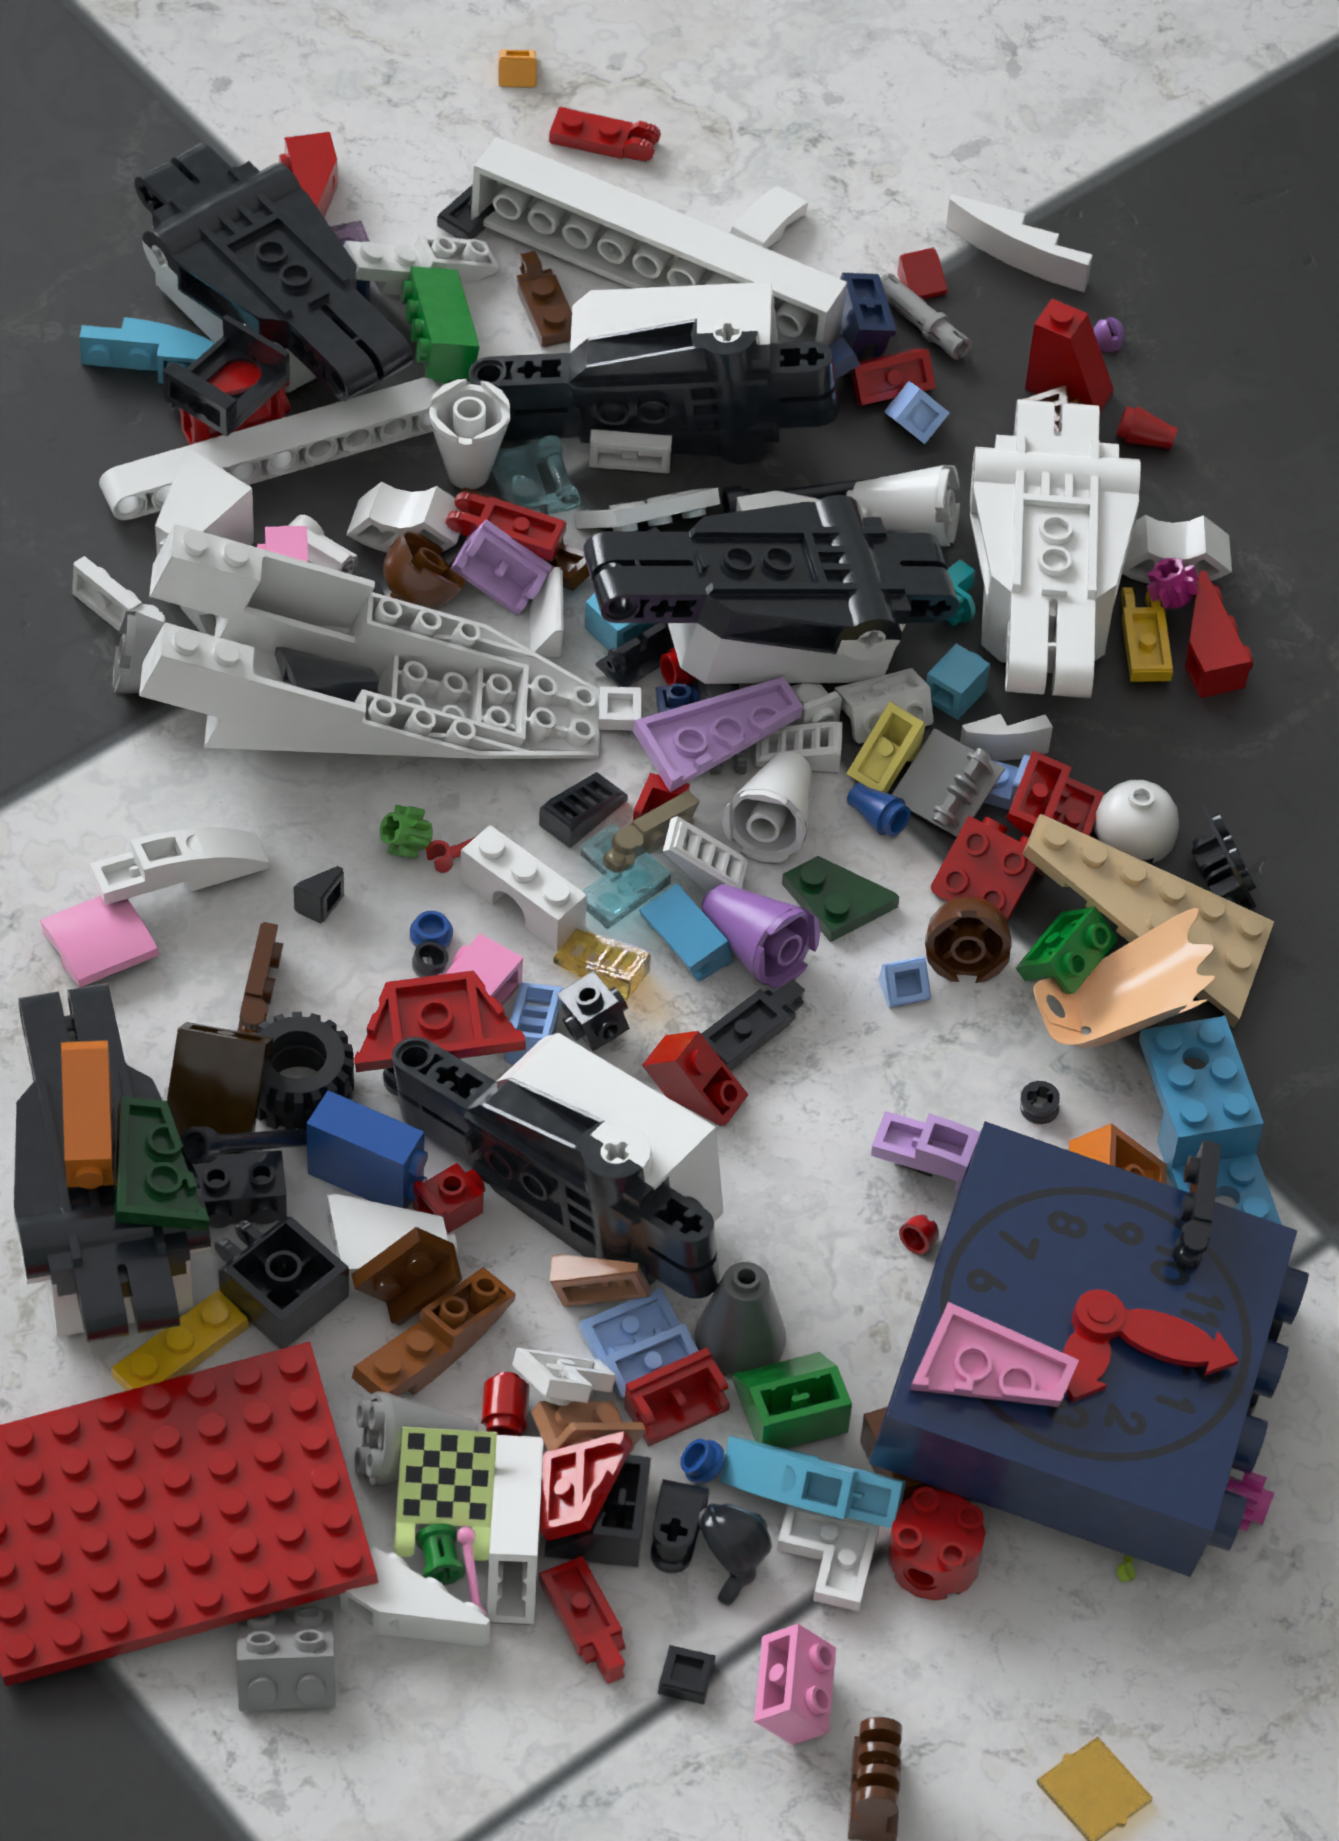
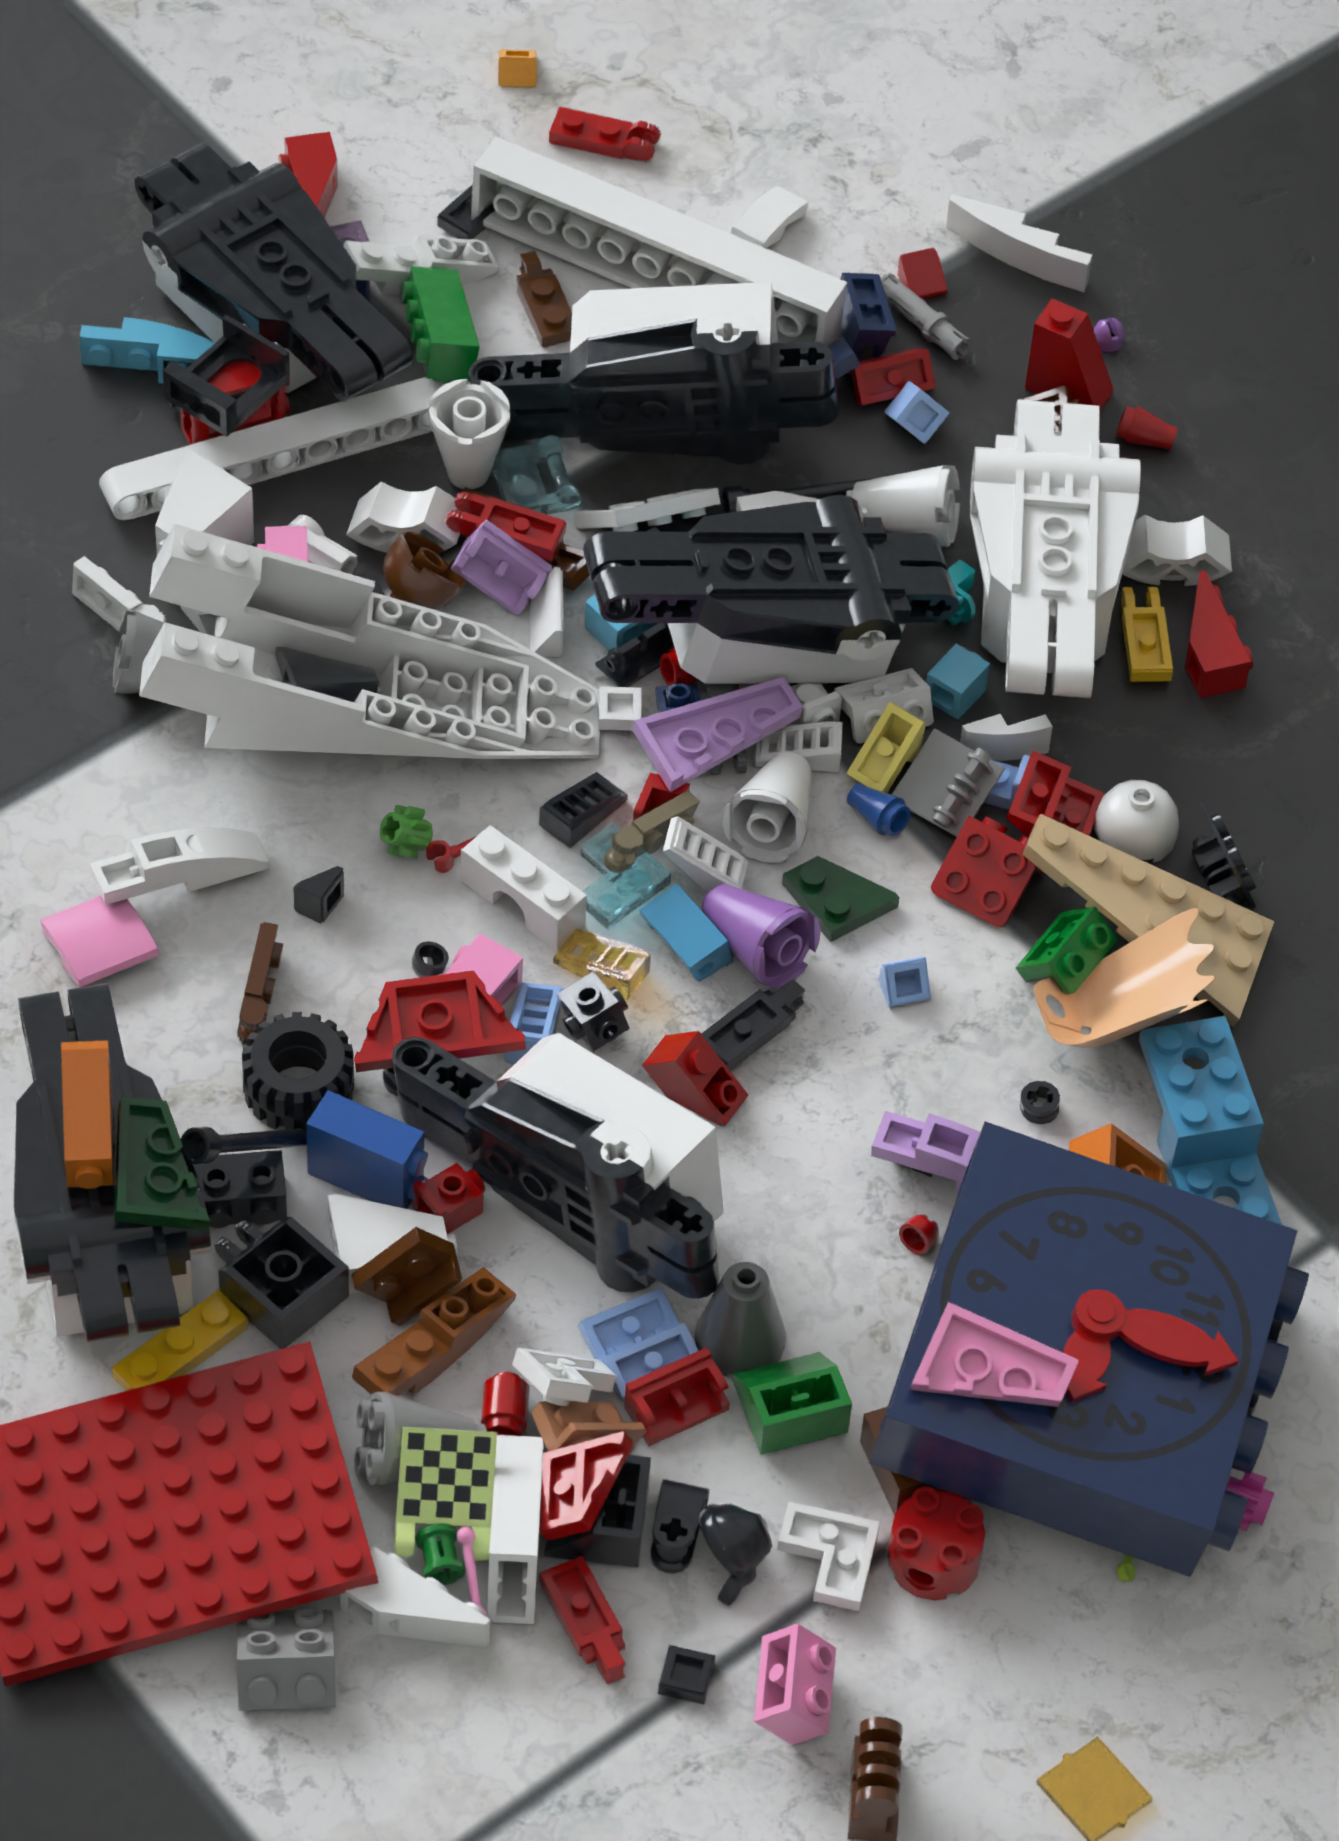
(217, 1078): dark brown panel -> none
(431, 927): blue plate -> none
(596, 1280): nougat slope -> none
(630, 451): white tile -> none
(702, 1461): blue plate -> none
(811, 1482): medium azure slope -> none
(968, 939): reddish brown cylinder -> none
(1172, 583): dark pink gear -> none
(1198, 1205): black hinge -> none

